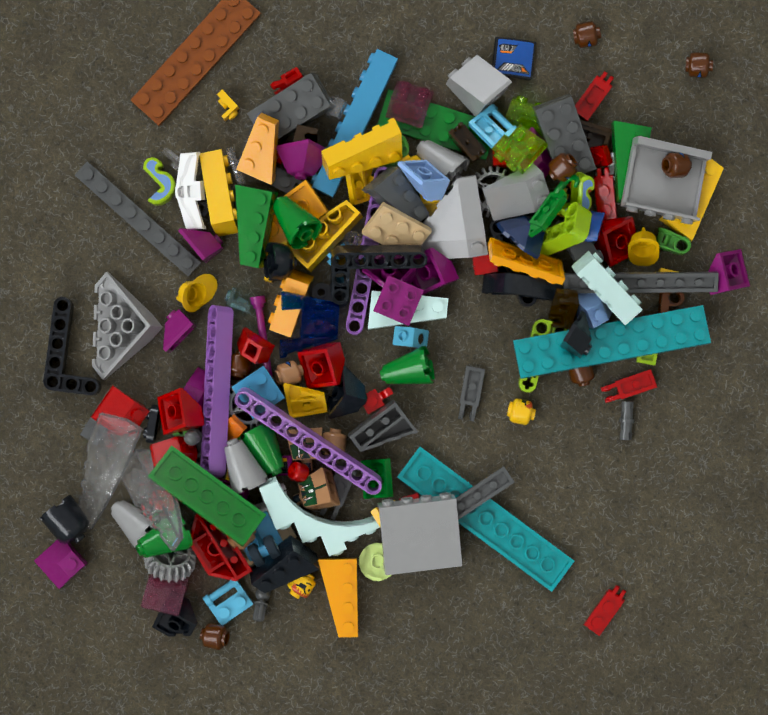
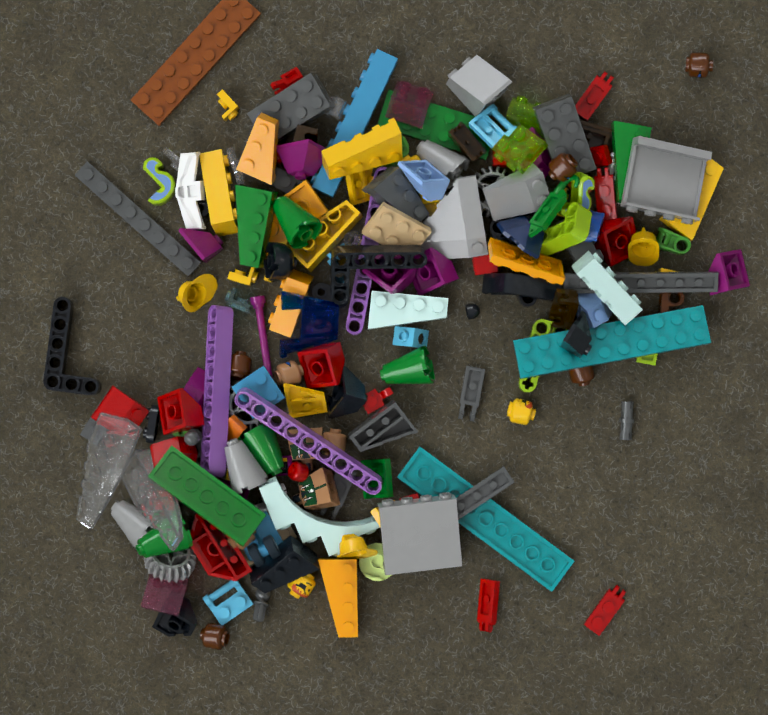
(60, 563): magenta slope -> none
(66, 521): black cylinder -> none
(122, 326): light grey slope -> none
(176, 330): magenta slope -> none
(239, 276): none -> yellow bracket
(254, 347): red slope -> none
(355, 547): none -> yellow piece
(398, 300): magenta hinge -> none
(472, 311): none -> black hinge
(488, 604): none -> red hinge
(514, 57): slope -> none
(586, 34): reddish brown head -> none
(631, 385): red hinge -> none
(676, 165): reddish brown head -> none

